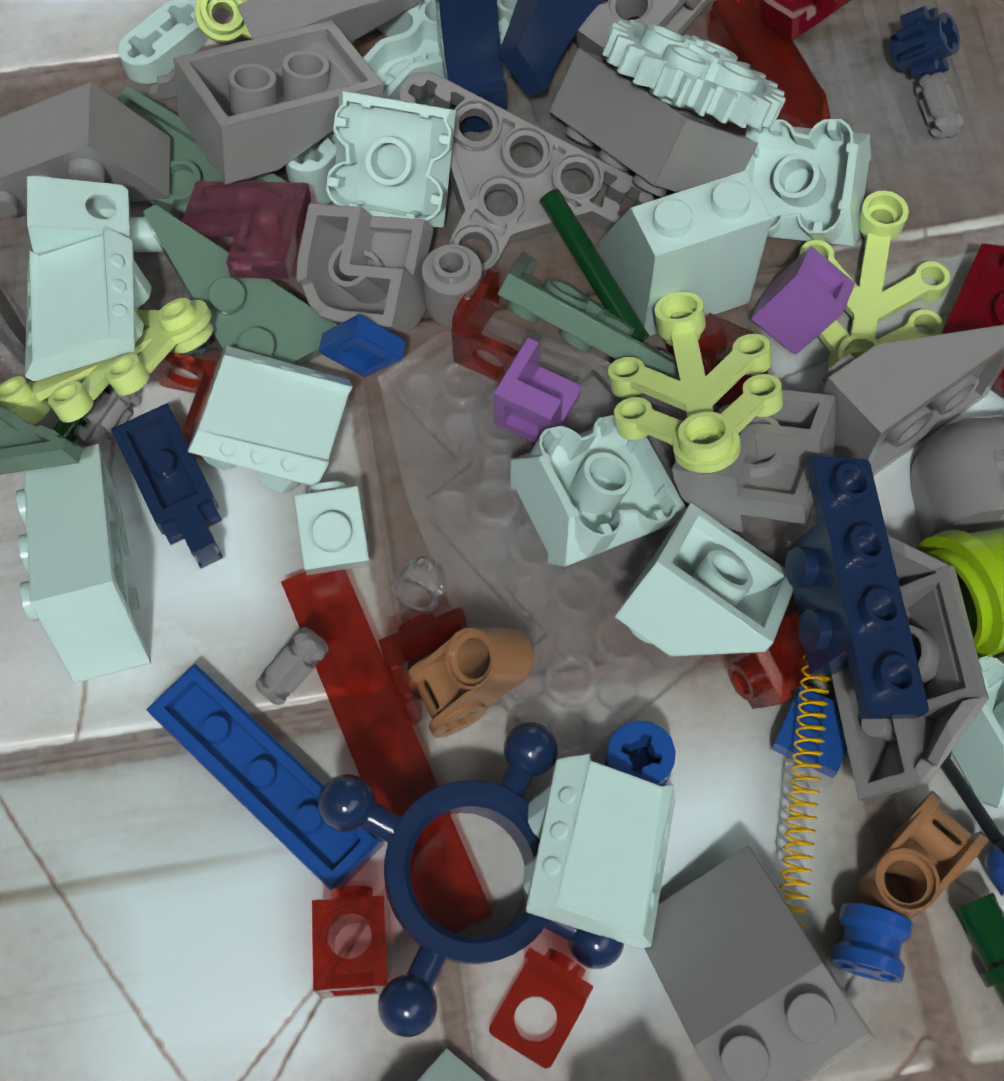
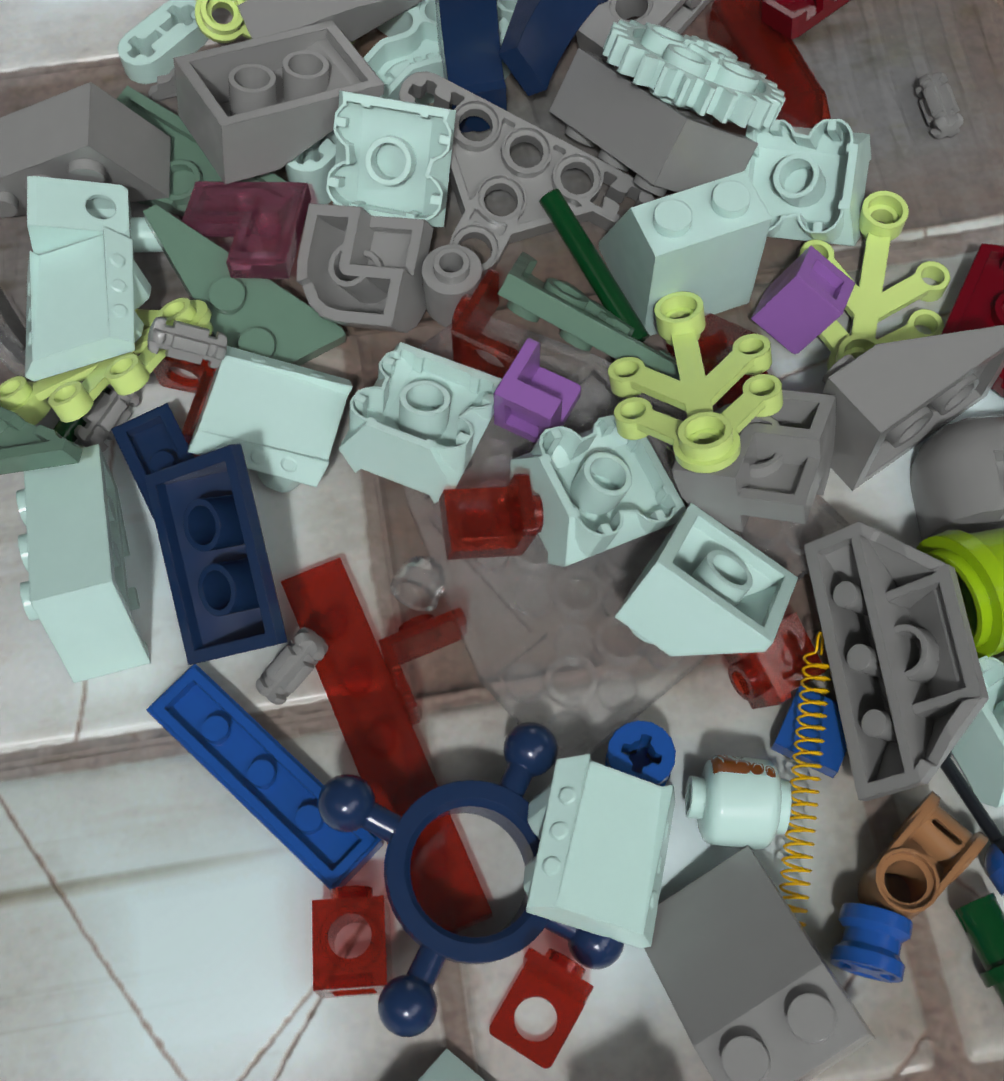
(187, 342): none -> light grey piece
(215, 556): none -> dark blue slope
(331, 528): light aqua bracket -> none
(362, 346): blue tile -> none
(419, 420): none -> light aqua slope
(470, 675): medium nougat piece -> none
(490, 520): none -> clear red bracket
(739, 802): none -> light aqua head
(852, 594): dark blue bracket -> none
(924, 42): dark blue gear -> none

